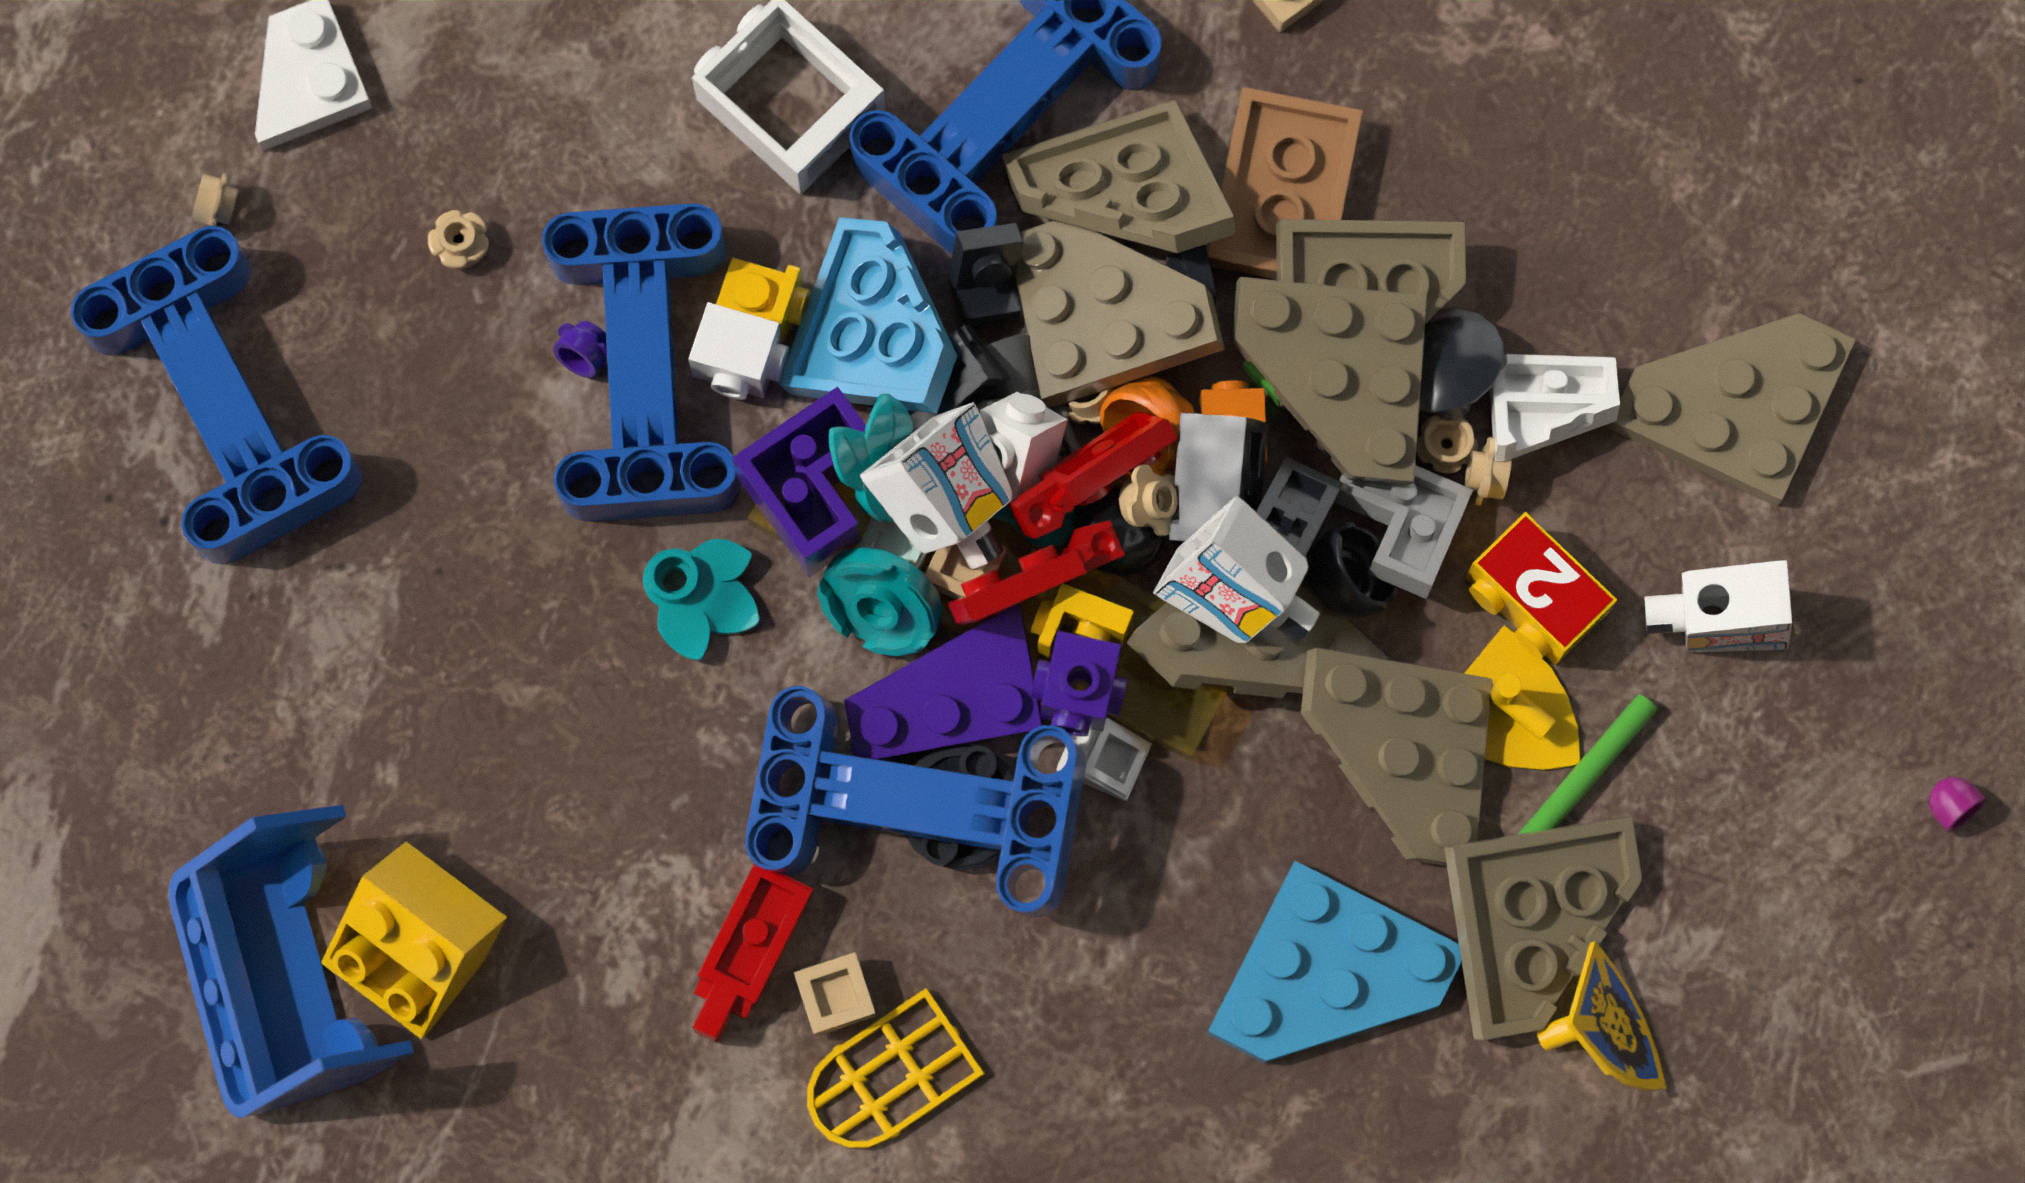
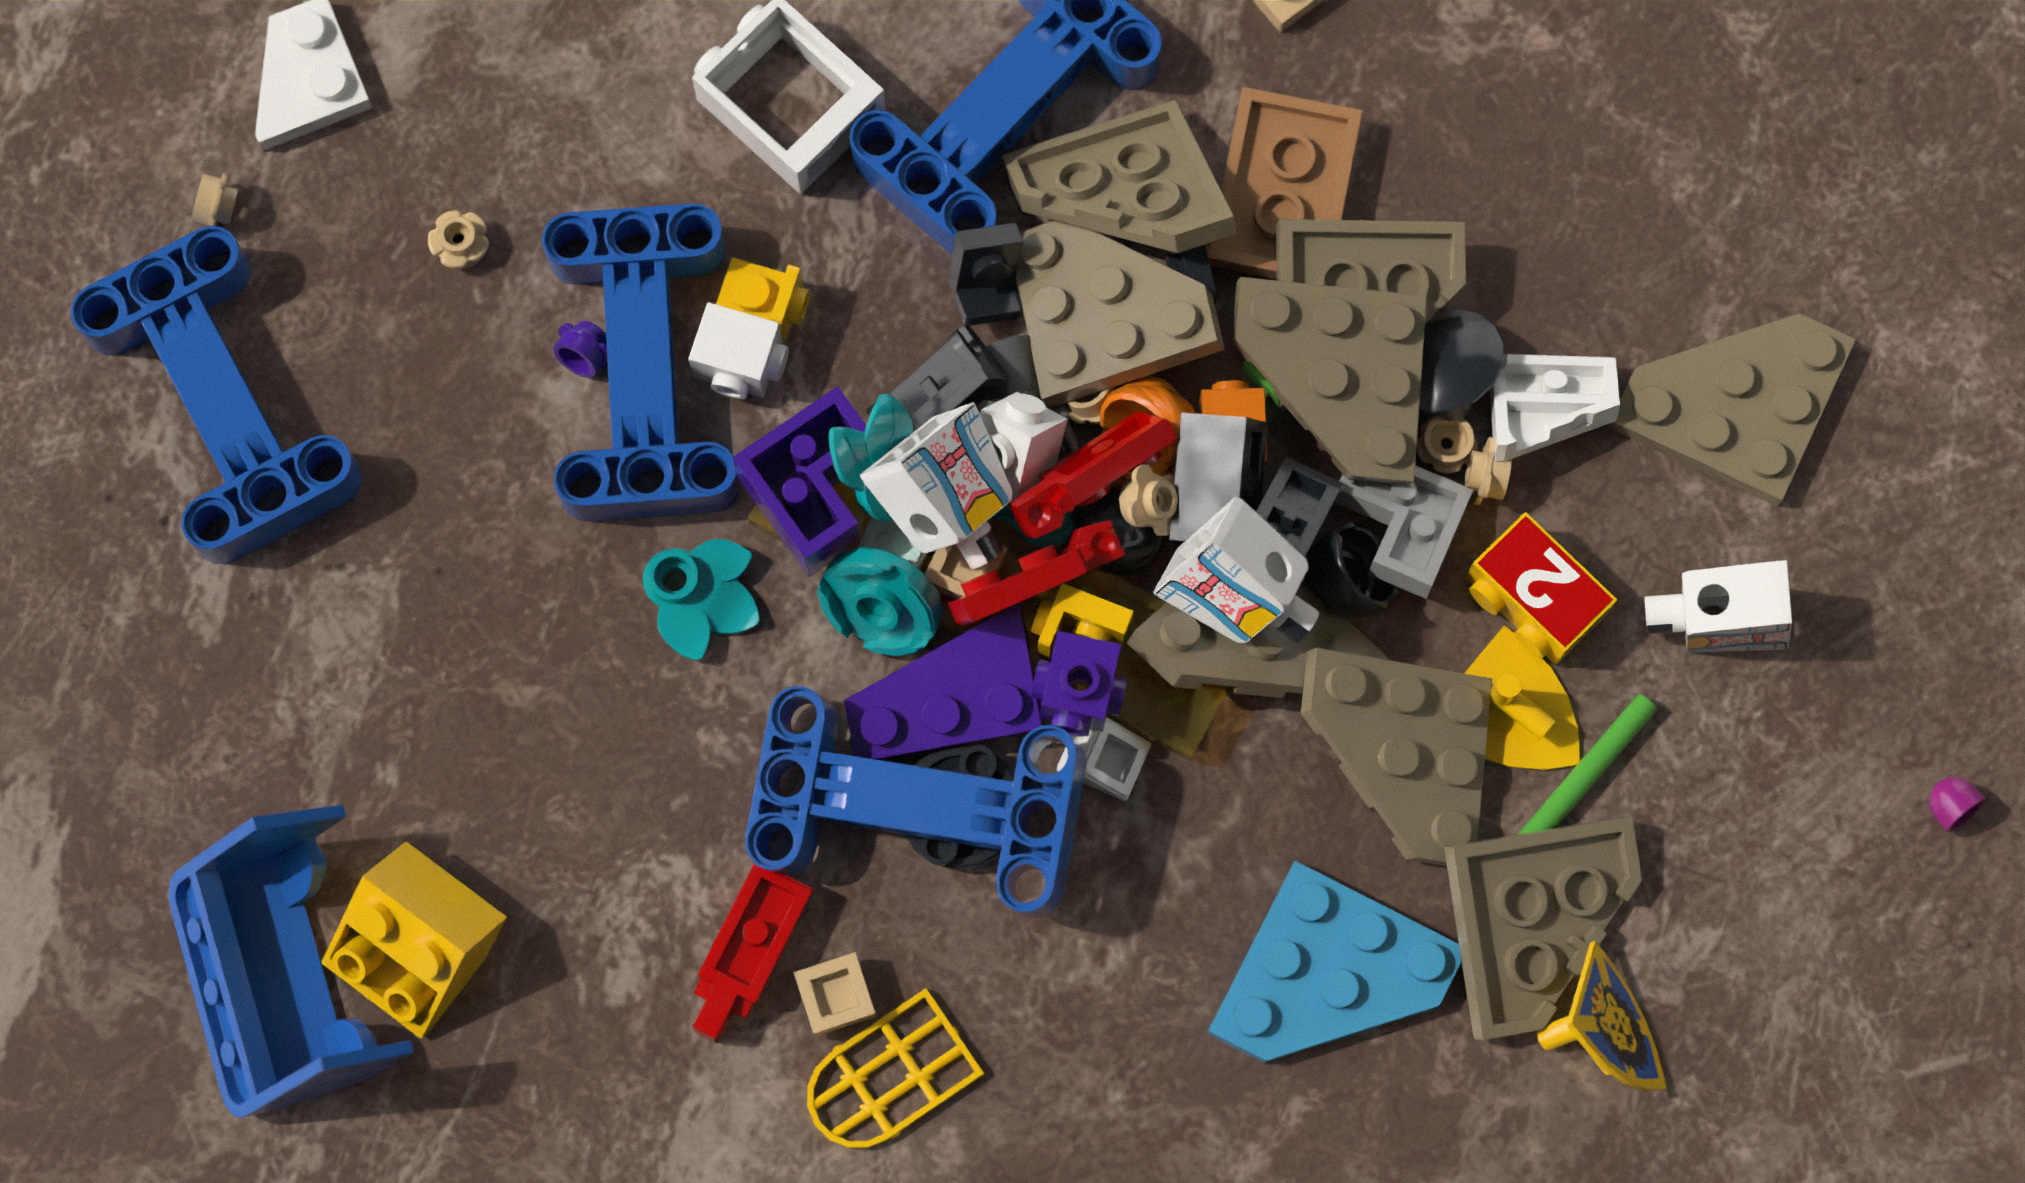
(870, 325): dark azure plate -> none

